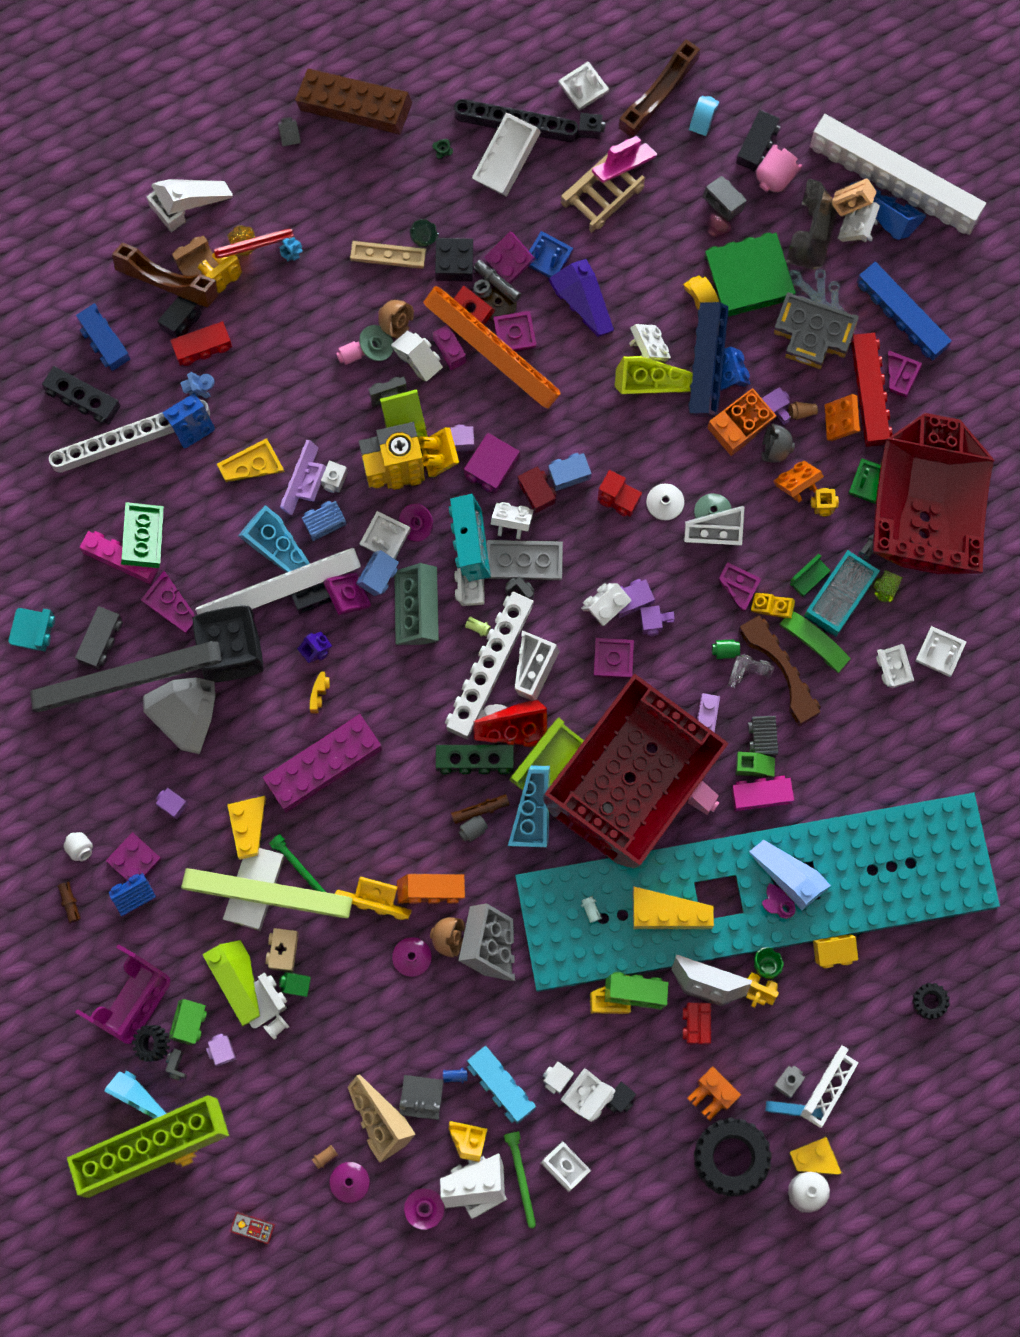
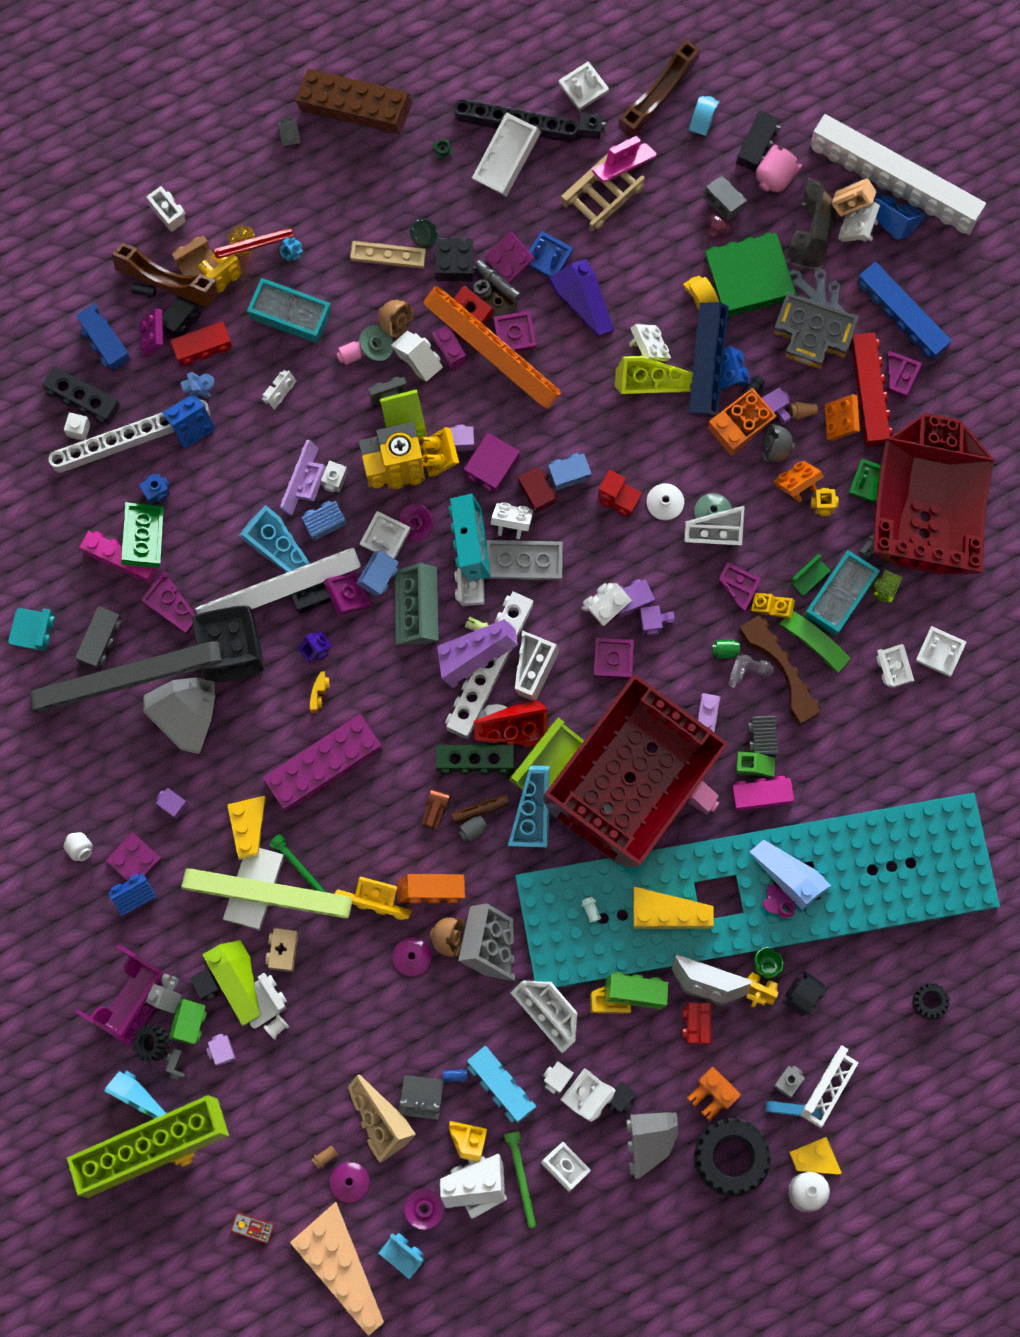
(69, 902): reddish brown pin -> none
(77, 426): none -> white brick
(142, 289): none -> black pin
(151, 332): none -> magenta plate
(155, 488): none -> blue brick
(165, 997): none -> light grey brick
(189, 194): white wedge -> none
(205, 985): none -> black brick
(251, 462): yellow wing -> none
(283, 383): none -> white hinge
(289, 310): none -> brick
(294, 984): green brick -> none
(334, 1259): none -> light nougat wing
(401, 1255): none -> medium azure bracket
(437, 804): none -> copper piece
(475, 650): none -> medium lavender wedge
(524, 589): dark grey bracket -> none
(549, 1011): none -> white wedge
(650, 1140): none -> light grey brick
(756, 383): none -> black pin
(804, 993): none -> black brick
(835, 950): yellow brick -> none

